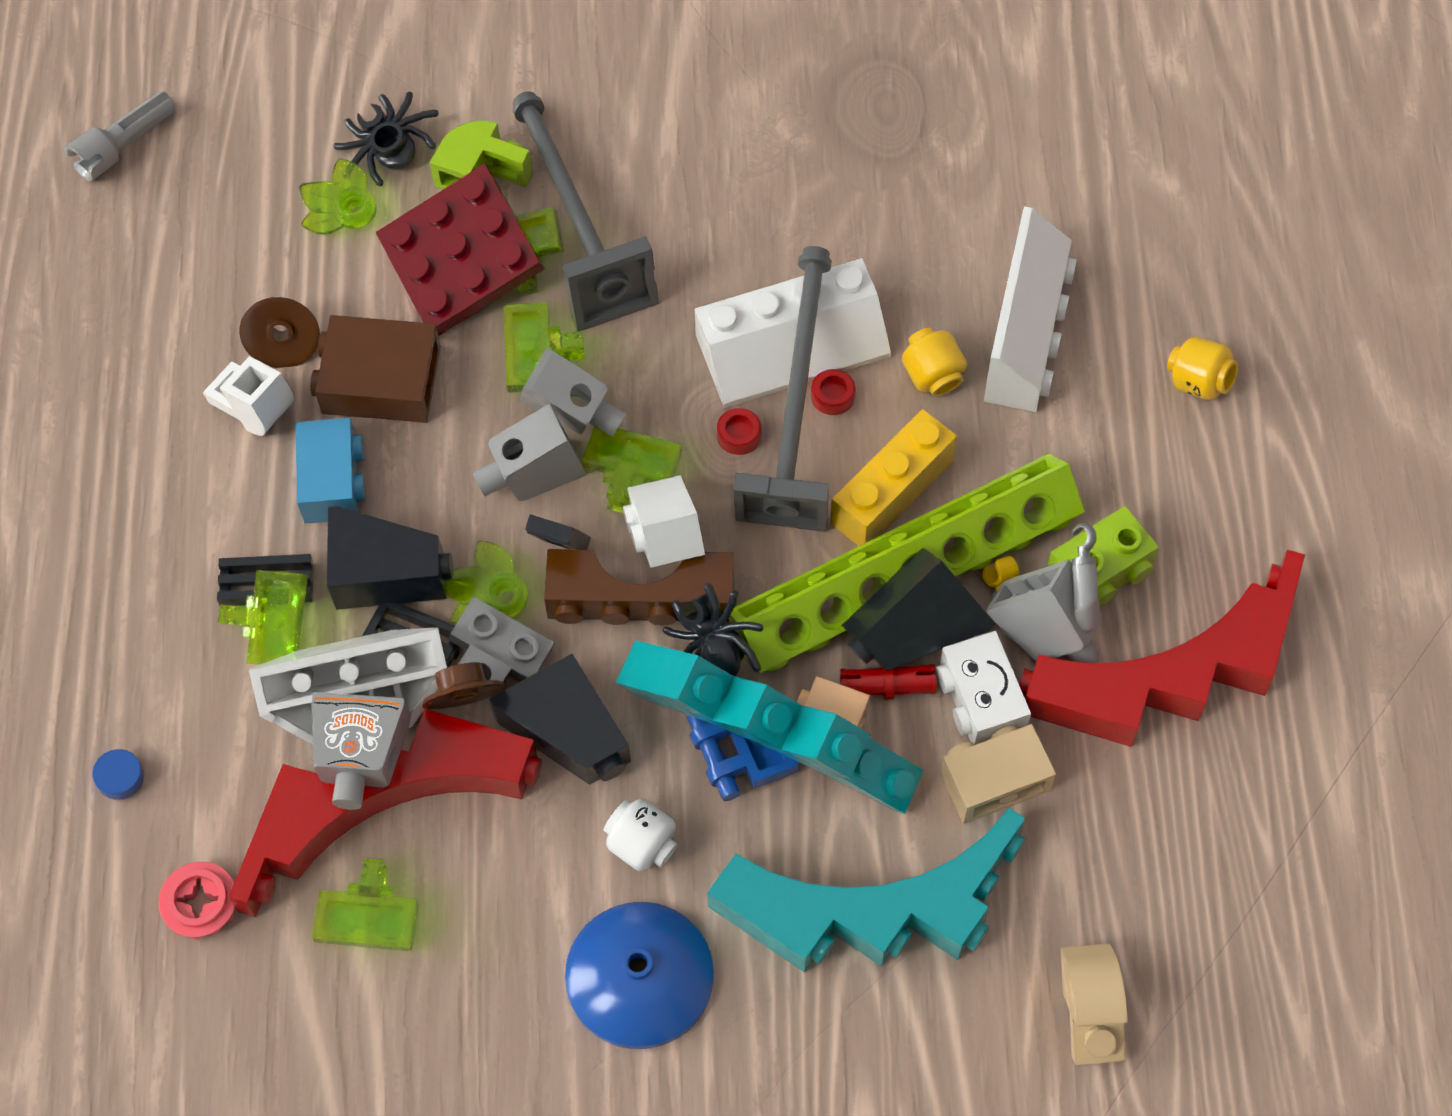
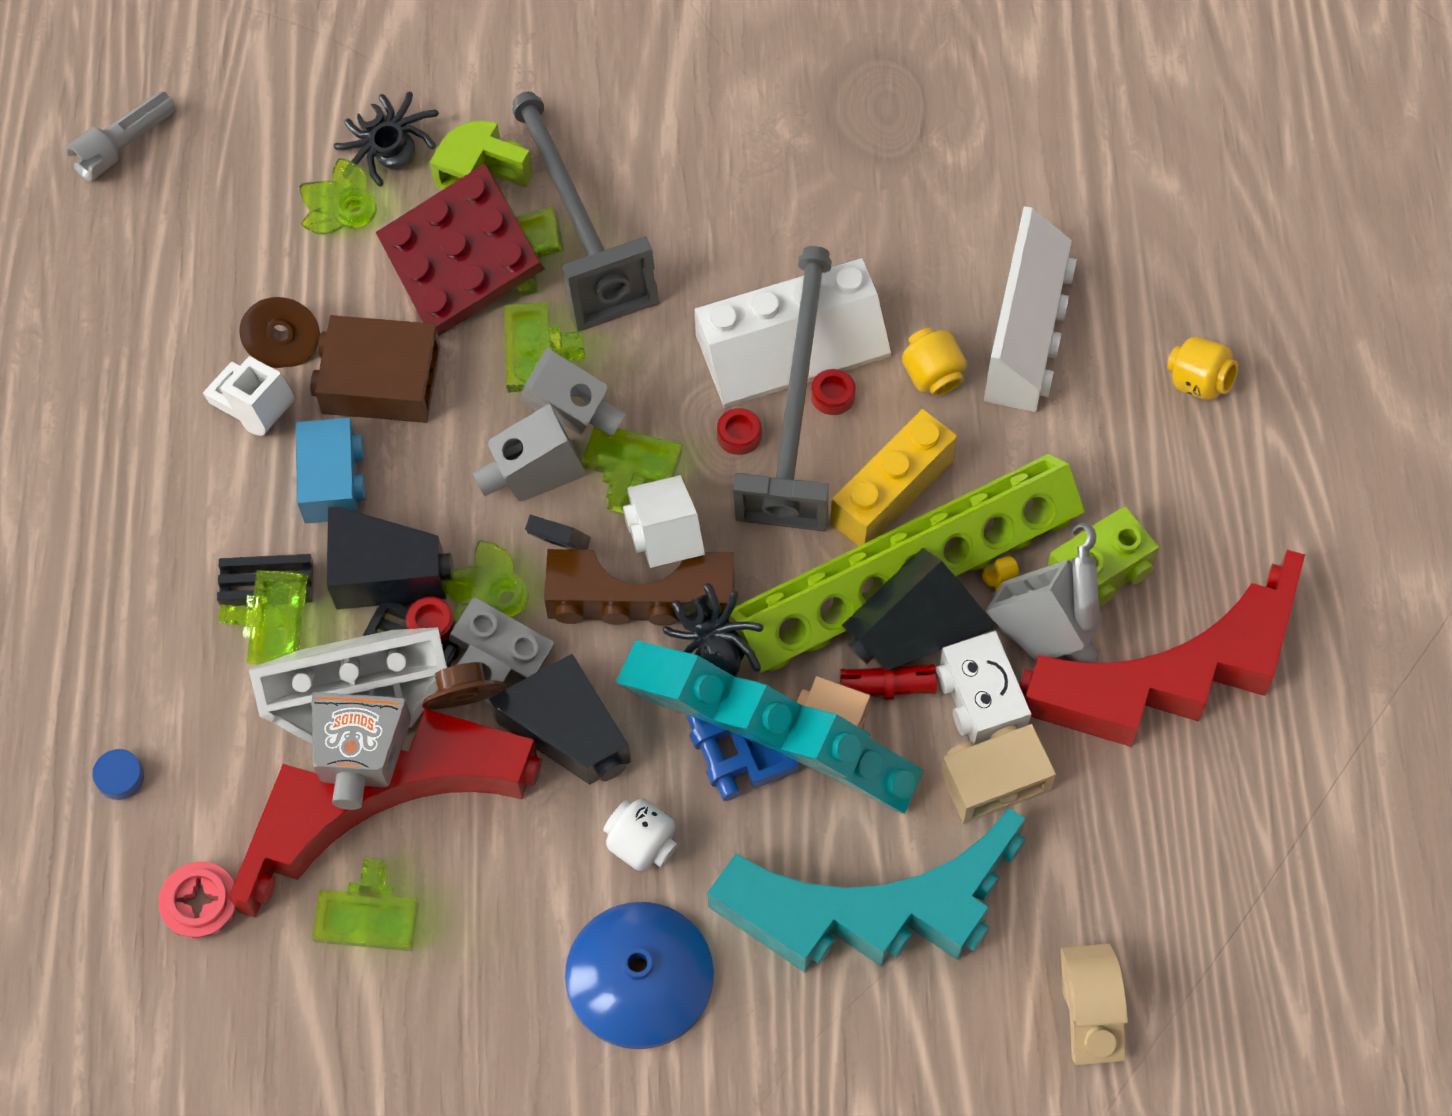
(431, 613): none -> red tile

